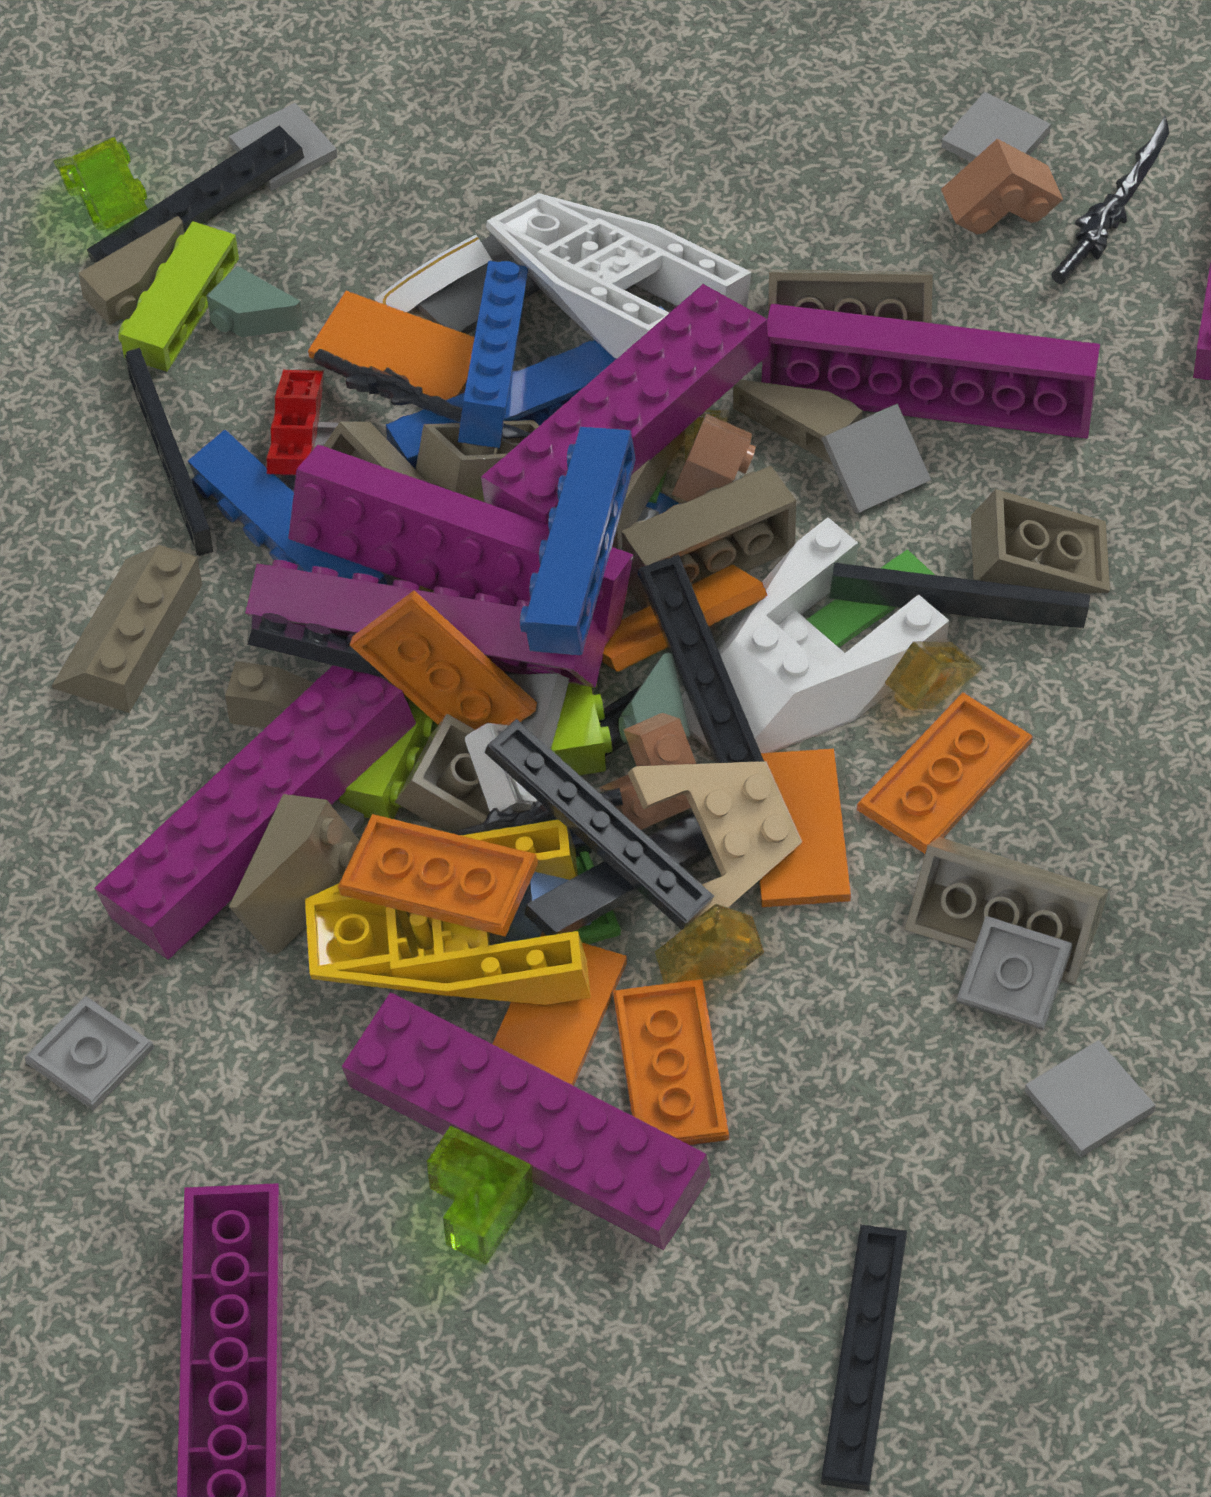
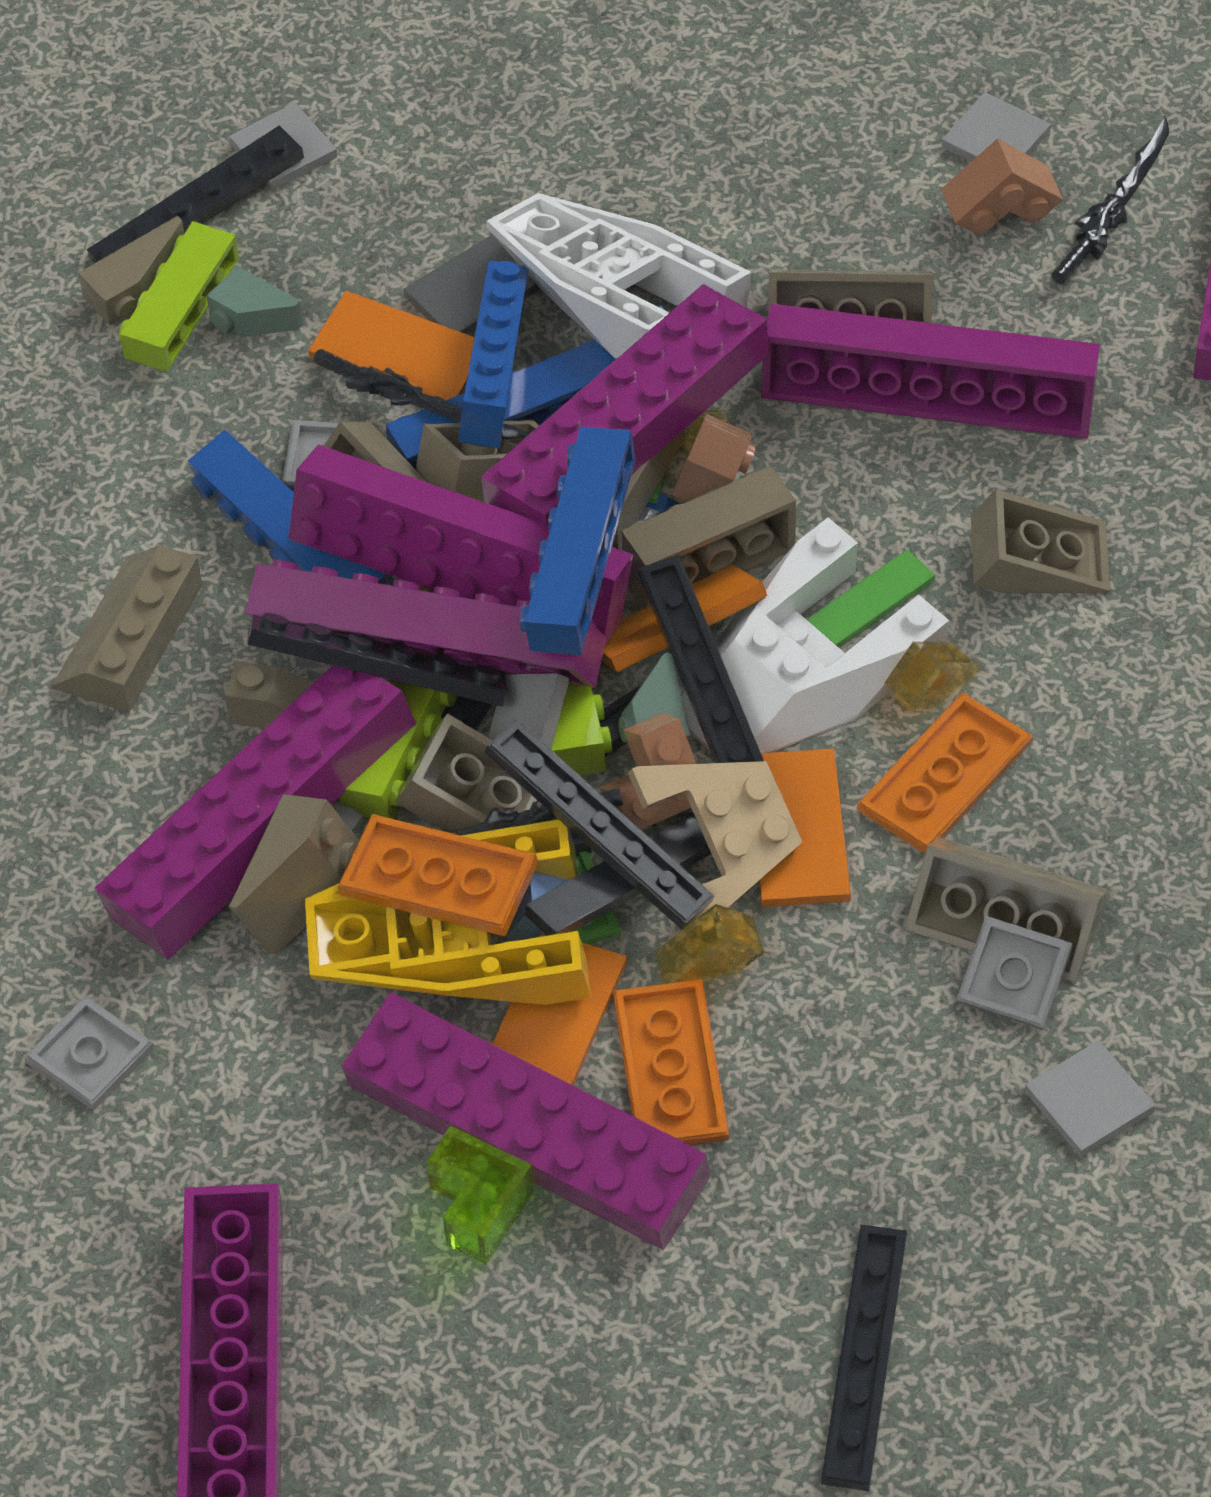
(103, 181): clear neon green brick -> none
(169, 452): black tile -> none
(294, 420): red slope -> none
(435, 274): white sticker -> none
(440, 666): orange tile -> none
(497, 785): white slope -> none
(796, 412): dark tan slope -> none
(876, 458): light grey tile -> none
(959, 596): black tile -> none

